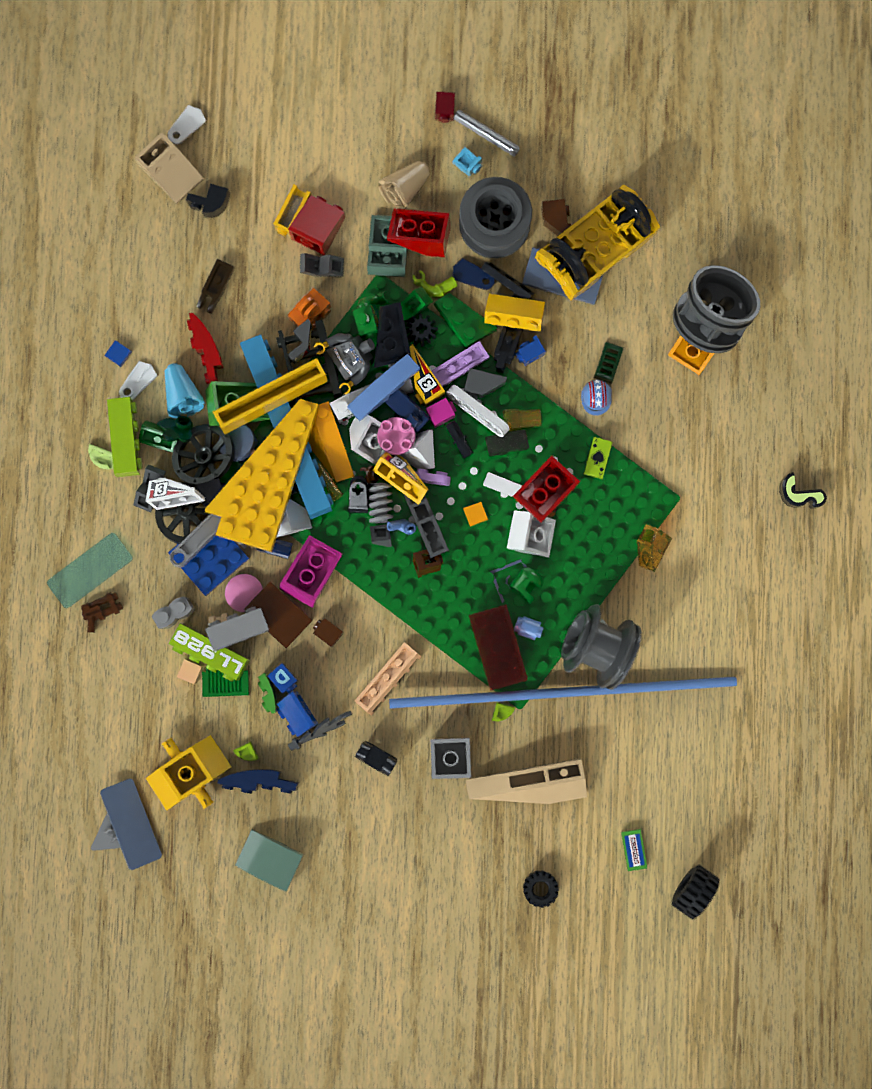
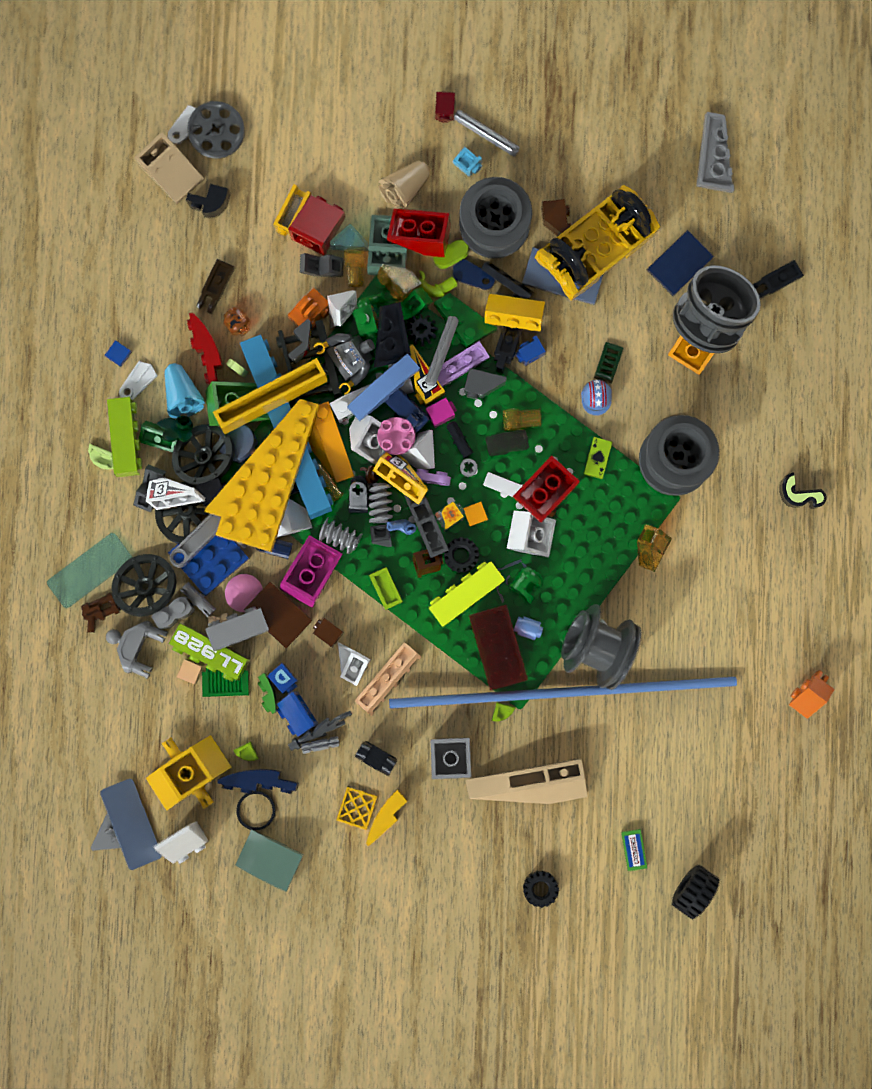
(131, 644): none -> light grey connector
(143, 583): none -> pearl dark grey wheel
(182, 843): none -> white slope
(198, 599): none -> light grey pin
(217, 121): none -> dark grey wedge
(236, 322): none -> head
(237, 368): none -> yellowish green tile
(255, 828): none -> black piece
(320, 745): none -> light grey axle
(339, 536): none -> light grey piece
(341, 307): none -> white slope
(349, 239): none -> clear light blue slope
(352, 664): none -> white slope
(352, 822): none -> yellow window
(354, 262): none -> clear yellow piece
(385, 588): none -> lime tile
(386, 817): none -> yellow slope
(398, 281): none -> clear yellow slope
(441, 350): none -> light grey axle
(450, 515): none -> brick
(454, 253): none -> lime tile
(466, 594): none -> neon yellow brick
(469, 546): none -> black tyre
(474, 468): none -> light grey bush
(477, 411): white beam -> none
(663, 472): none -> dark grey wheel
(680, 263): none -> dark blue tile
(714, 163): none -> light grey wing
(779, 278): none -> black hinge
(811, 695): none -> orange brick

